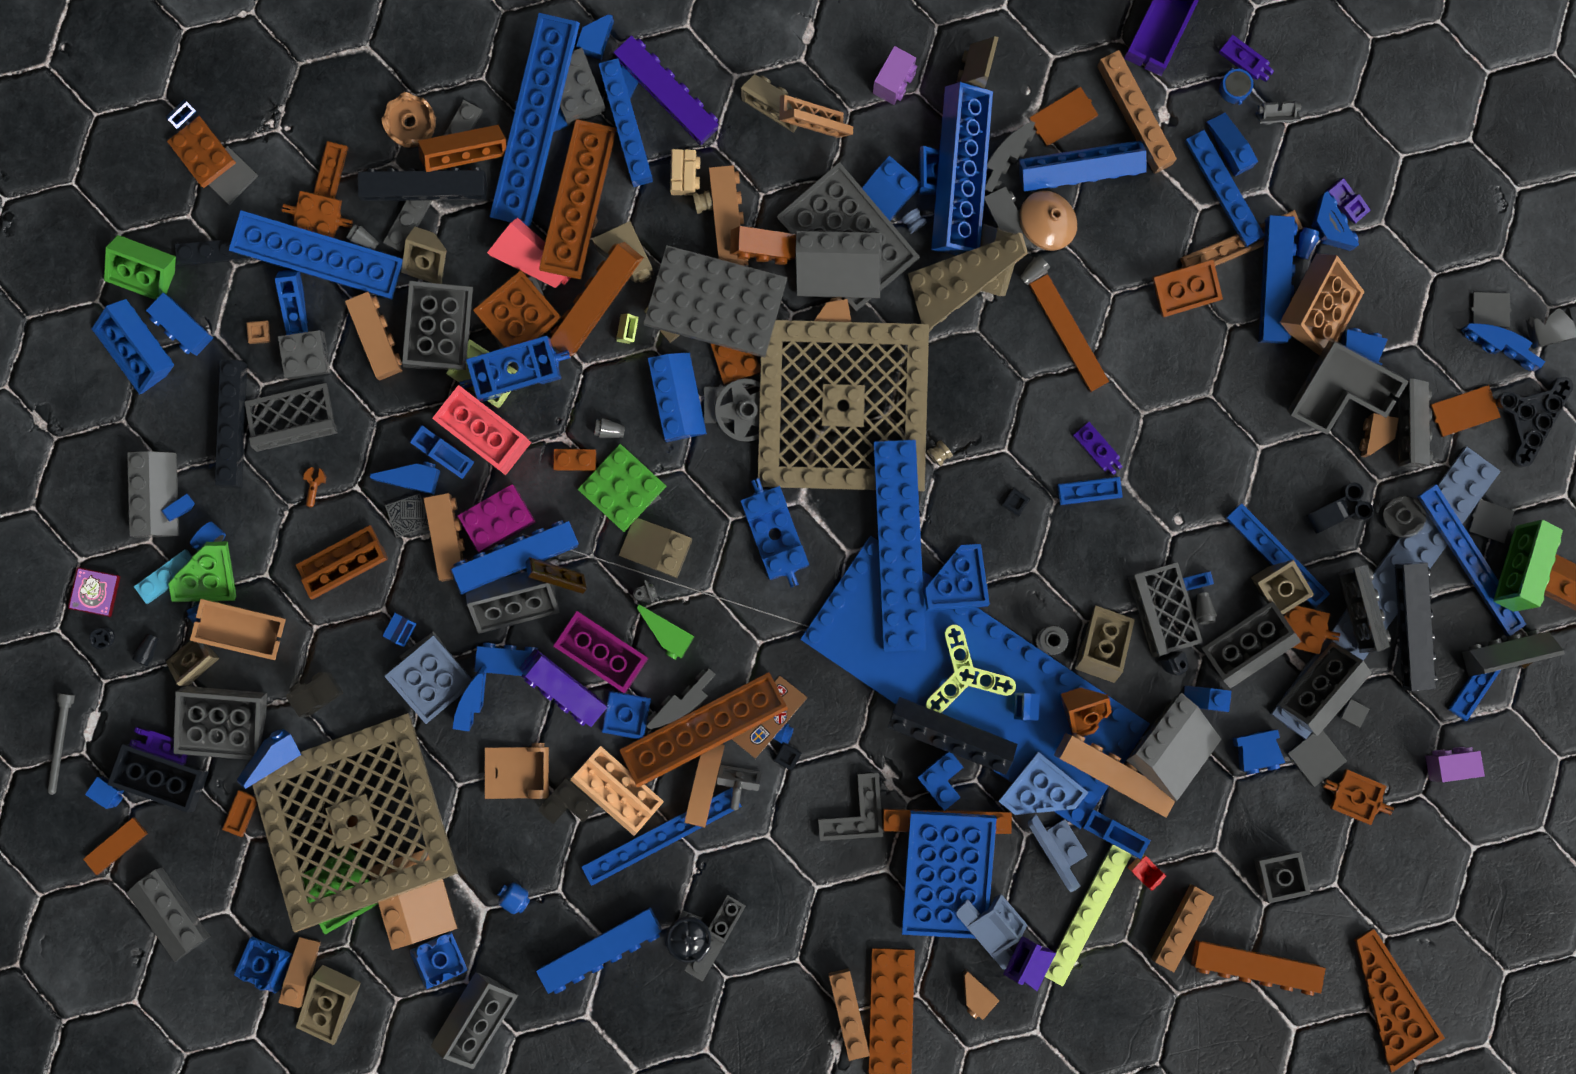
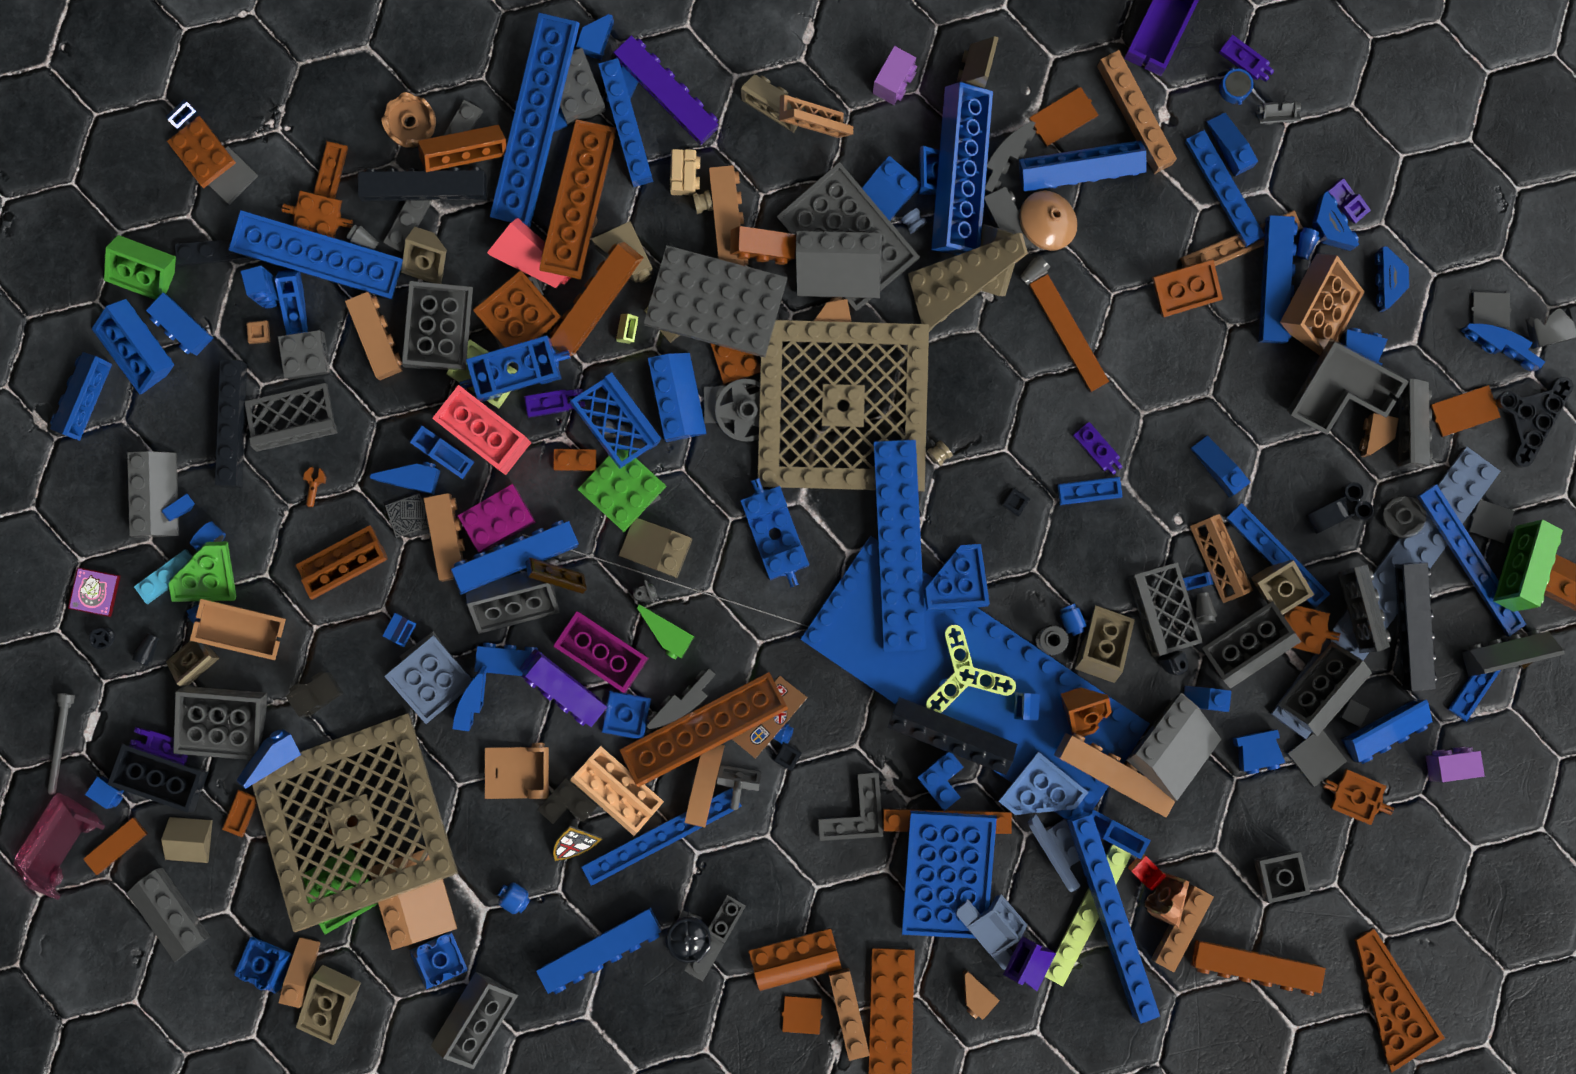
(51, 841): none -> clear pink windscreen
(80, 396): none -> blue slope
(187, 839): none -> dark tan slope
(260, 286): none -> blue brick
(550, 402): none -> dark purple hinge
(573, 842): none -> shield
(631, 415): none -> blue fence
(795, 959): none -> dark orange brick
(802, 1015): none -> dark orange piece
(1072, 620): none -> blue brick
(1113, 917): none -> blue brick
(1168, 900): none -> nougat slope
(1220, 466): none -> blue slope
(1227, 556): none -> medium nougat fence
(1387, 730): none -> blue slope
(1391, 278): none -> blue slope

